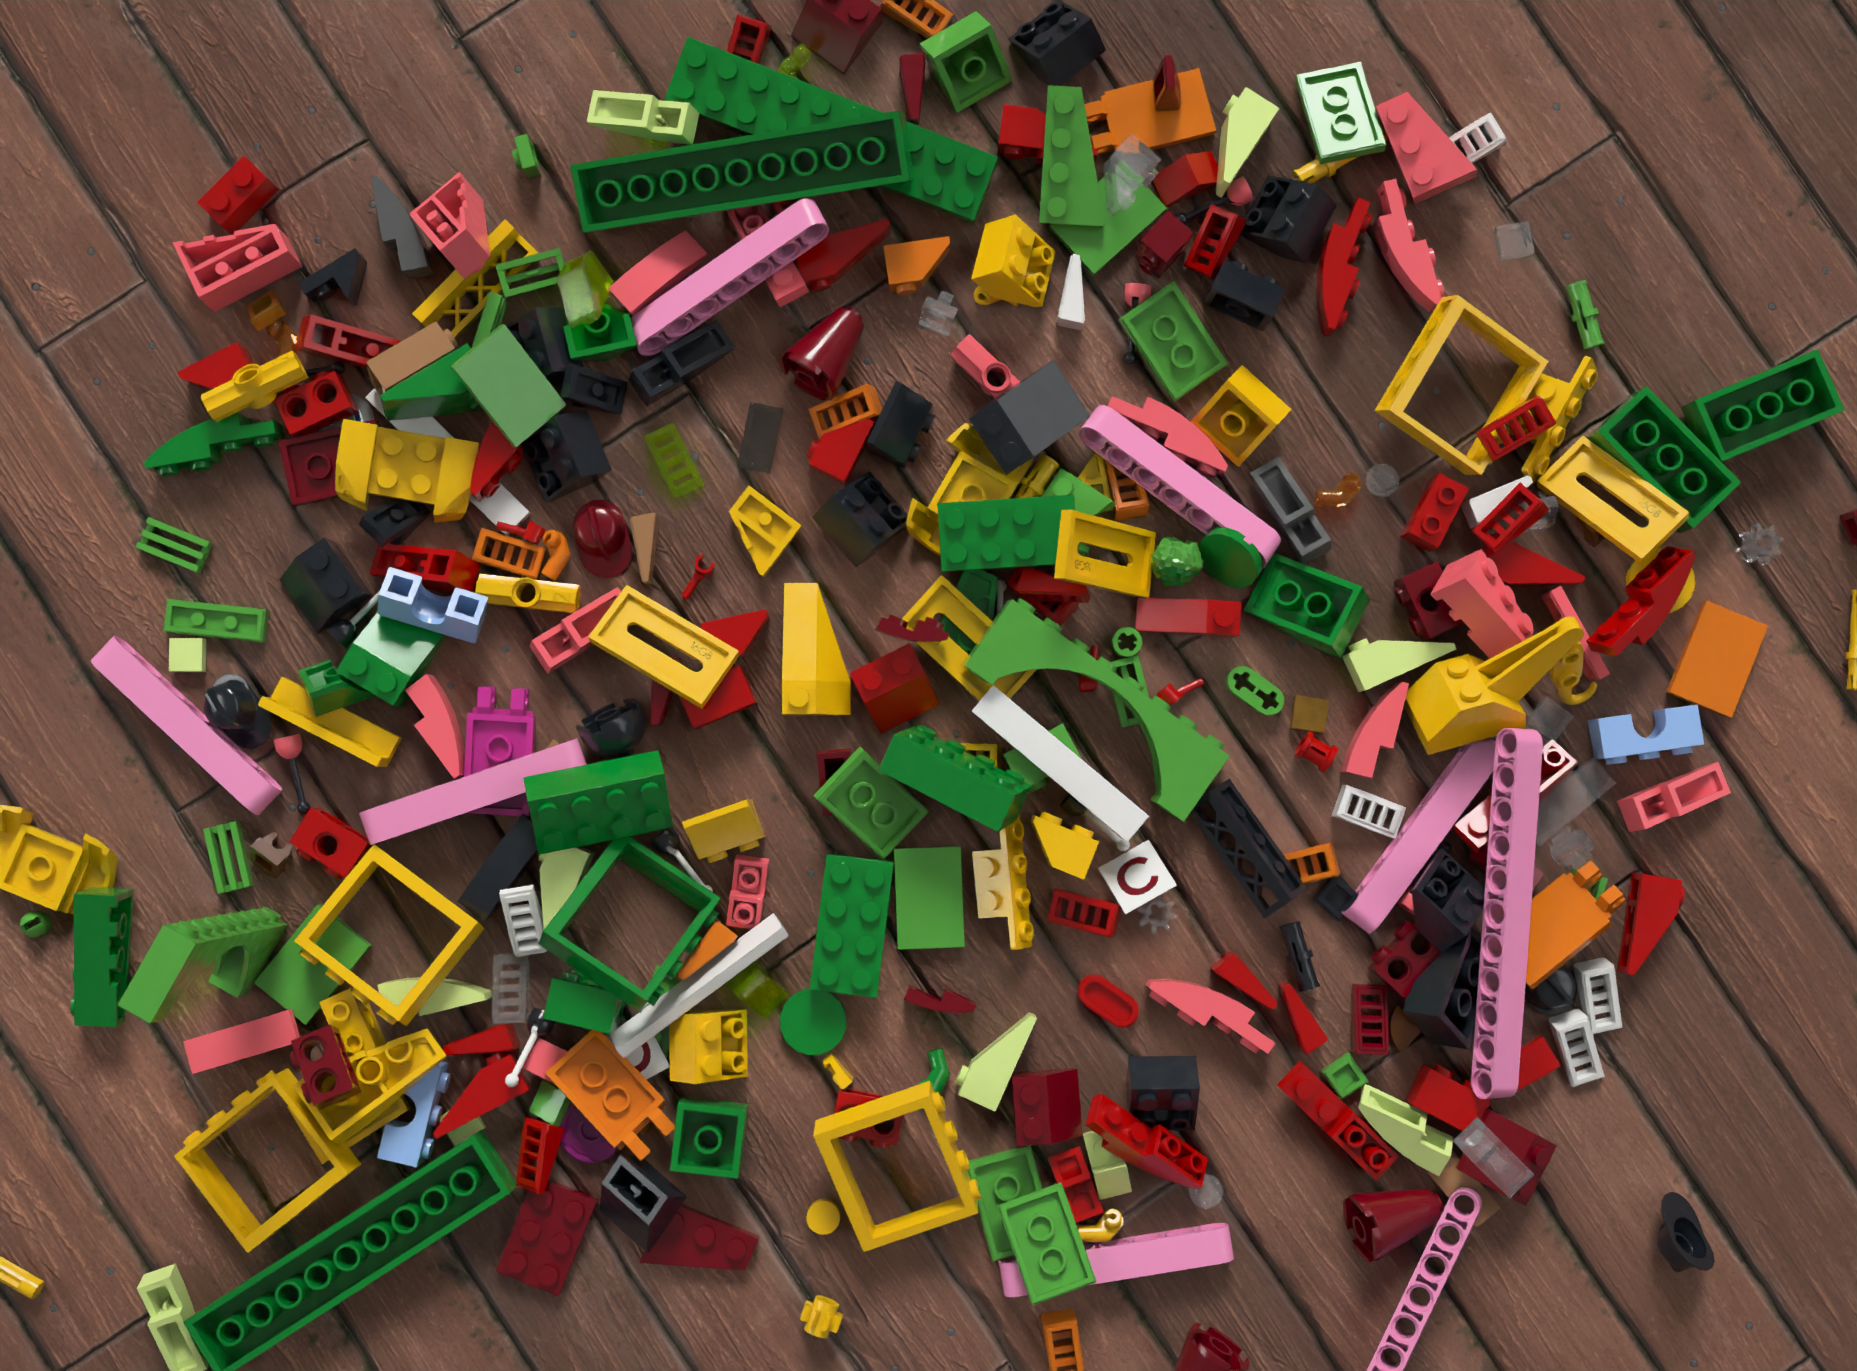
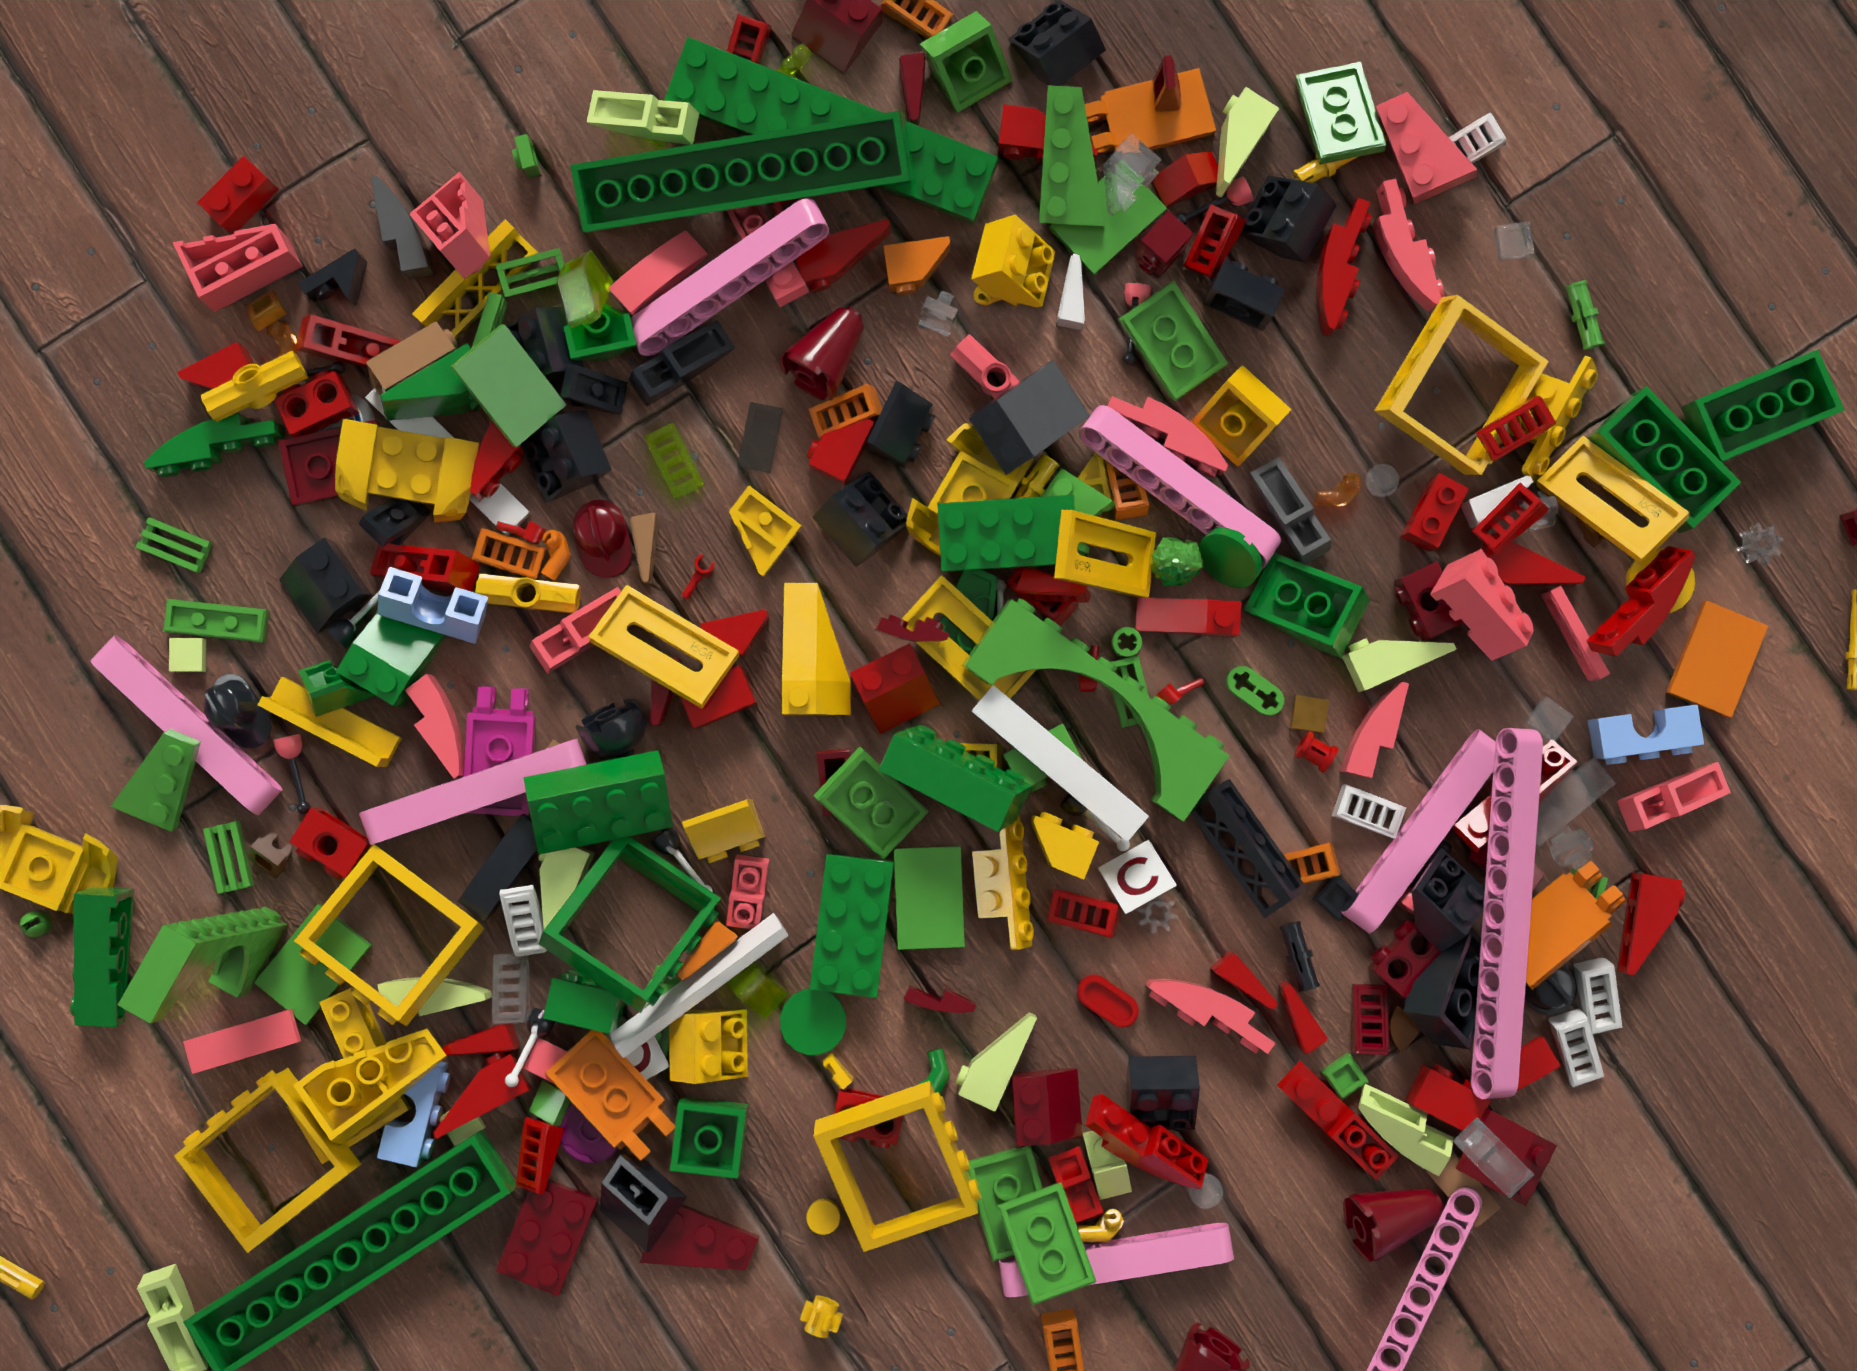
(161, 781): none -> bright green wing
(333, 1063): dark red brick -> none
(1477, 698): yellow slope -> none
(1682, 1236): black piece -> none

